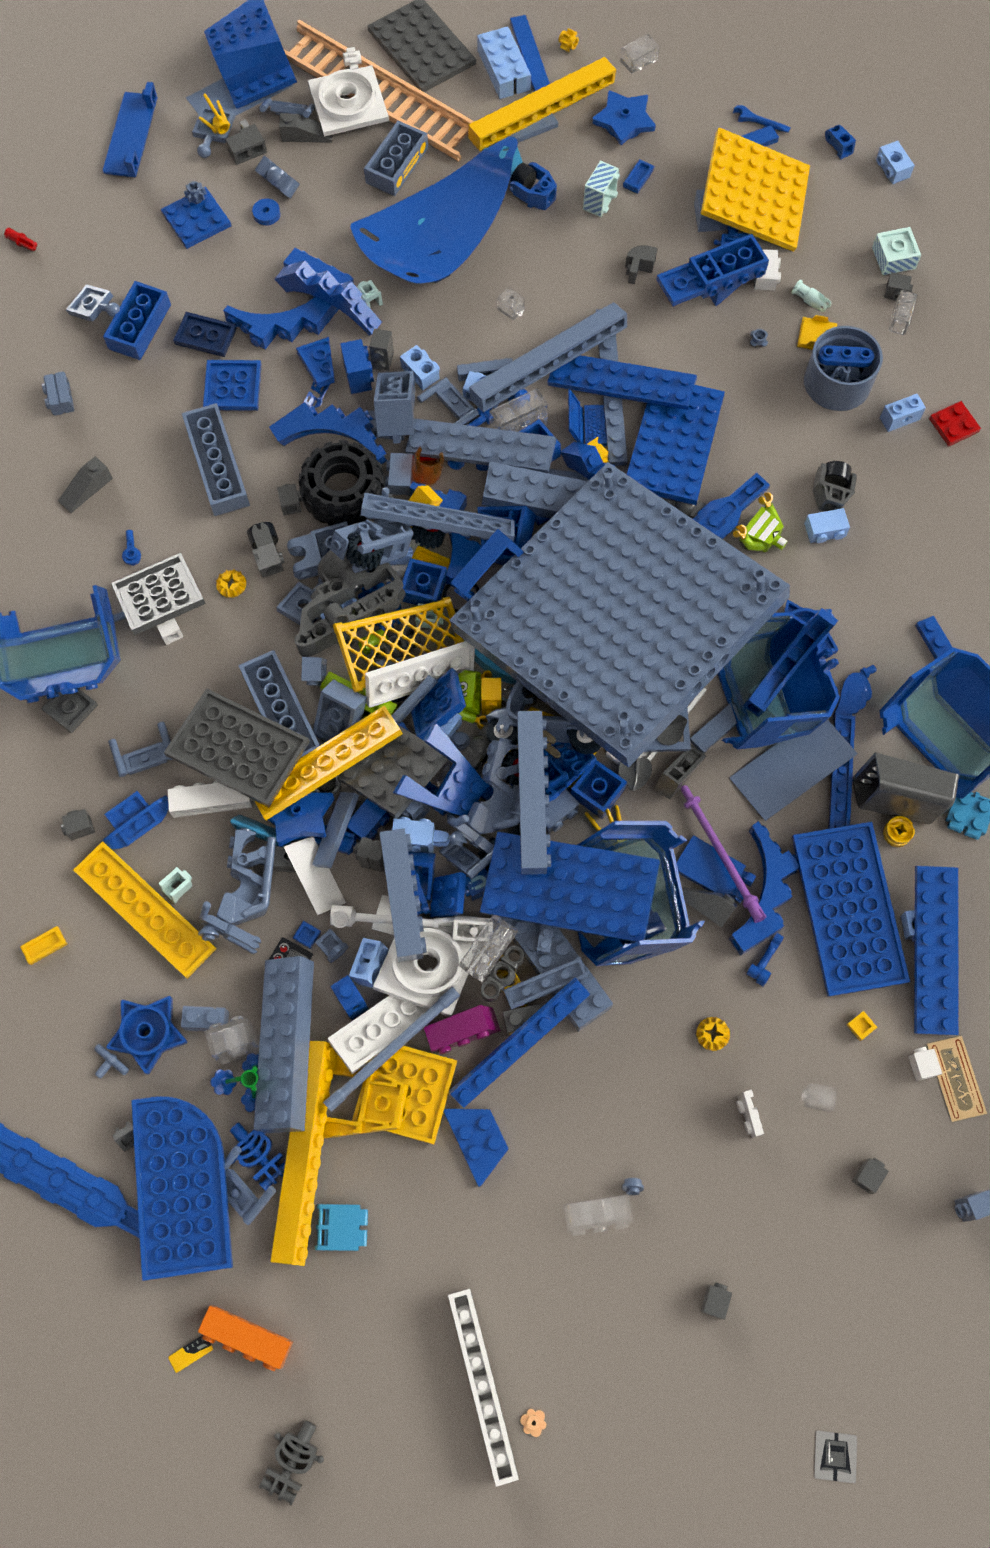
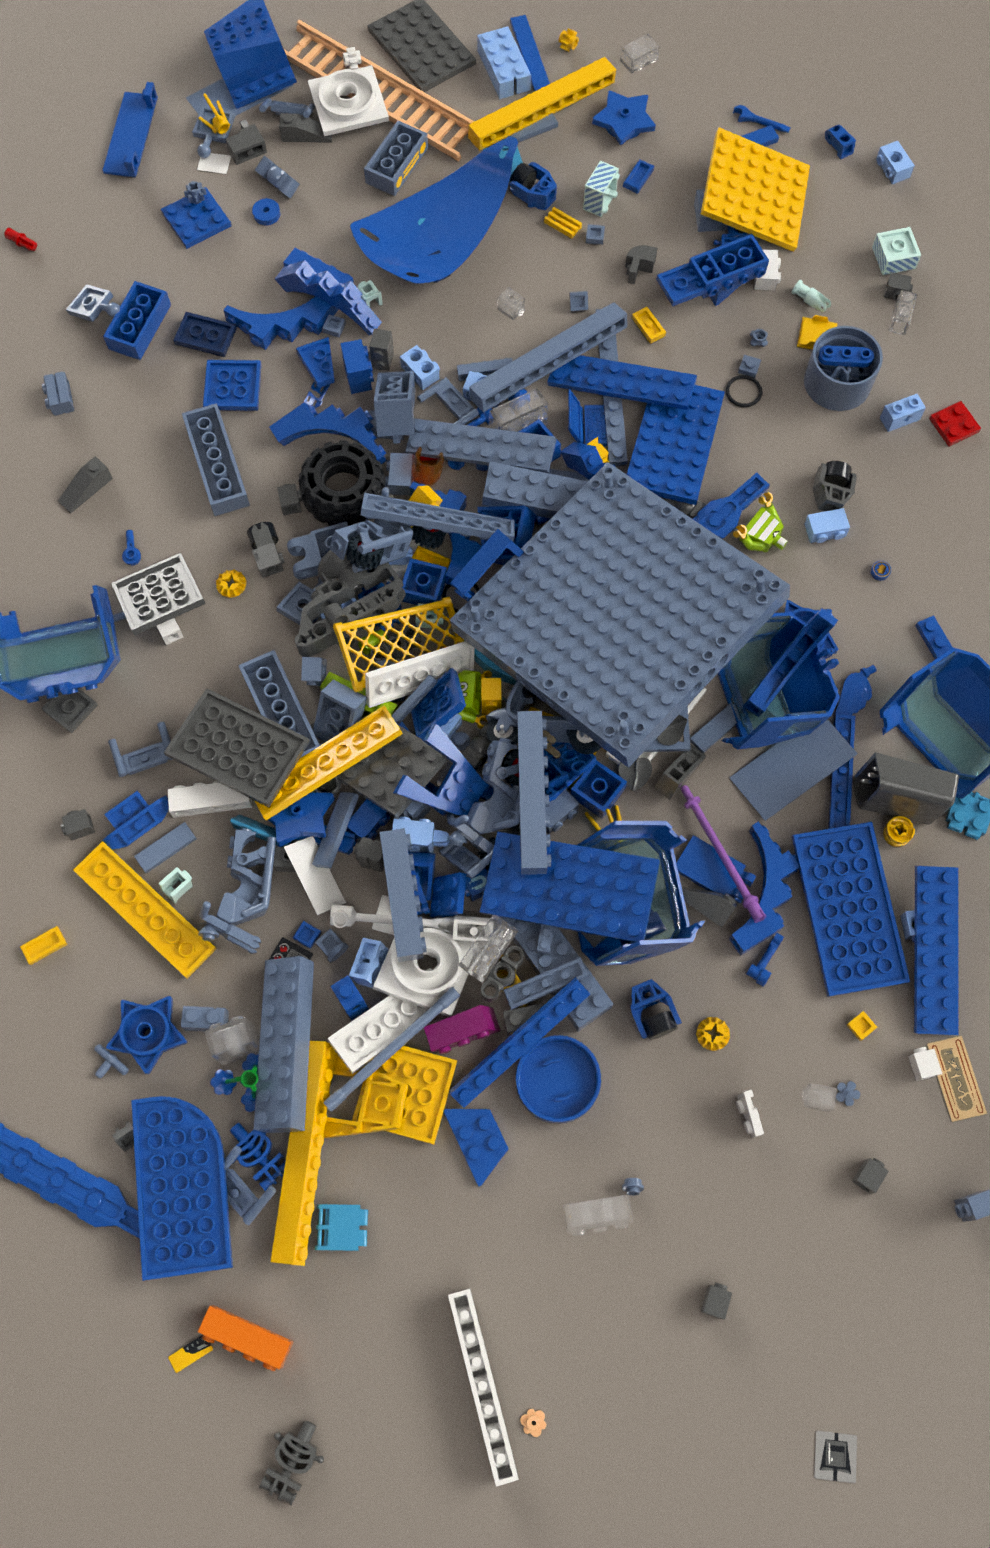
(165, 847): none -> sand blue tile
(214, 163): none -> white sticker
(334, 325): none -> sand blue plate
(558, 1079): none -> blue brick
(564, 220): none -> yellow tile
(578, 300): none -> sand blue plate
(595, 234): none -> sand blue plate
(648, 325): none -> yellow plate
(659, 1024): none -> blue piece
(744, 404): none -> black piece
(749, 366): none -> sand blue plate
(847, 1093): none -> sand blue plant
(880, 570): none -> tile

